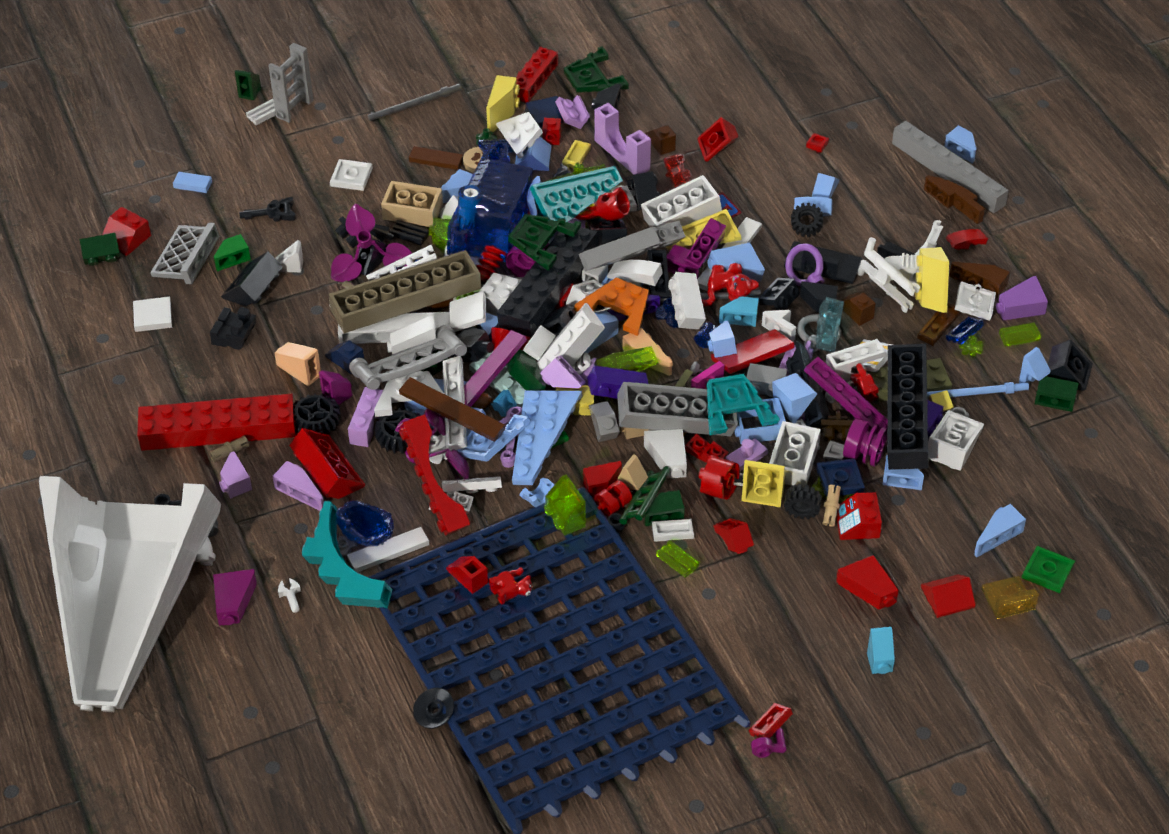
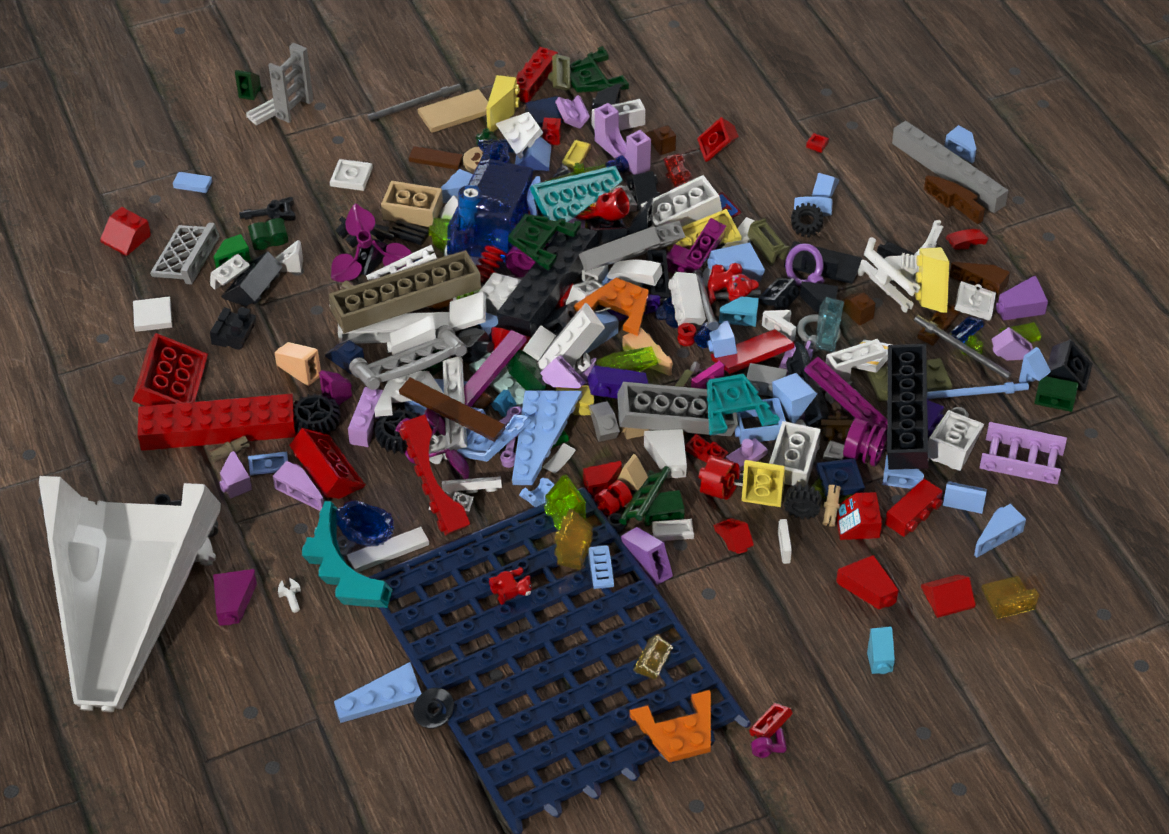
(100, 249): dark green brick -> none
(169, 373): none -> red slope
(228, 271): none -> white bracket
(266, 463): none -> light blue slope
(268, 234): none -> dark green brick
(379, 695): none -> light blue wing
(454, 110): none -> tan tile
(469, 572): red slope -> none
(560, 458): none -> white sticker
(561, 72): none -> olive tile
(573, 540): none -> clear yellow slope
(597, 555): none -> light blue slope
(620, 162): none -> clear blue wheel
(630, 114): none -> white brick
(643, 219): none -> black slope
(649, 553): none -> medium lavender slope
(653, 657): none -> clear yellow slope
(679, 736): none -> orange wing
(680, 556): clear neon green tile -> none
(686, 334): none -> red wheel
(712, 323): none -> flat silver bar
(767, 241): none -> olive window
(784, 541): none -> white tile
(865, 383): red animal -> none
(914, 507): none -> red brick
(932, 328): none -> flat silver bar
(943, 399): light yellow tile -> none
(964, 497): none -> light blue slope
(1011, 345): none -> lavender slope
(1027, 439): none -> lavender fence
(1048, 569): green tile -> none

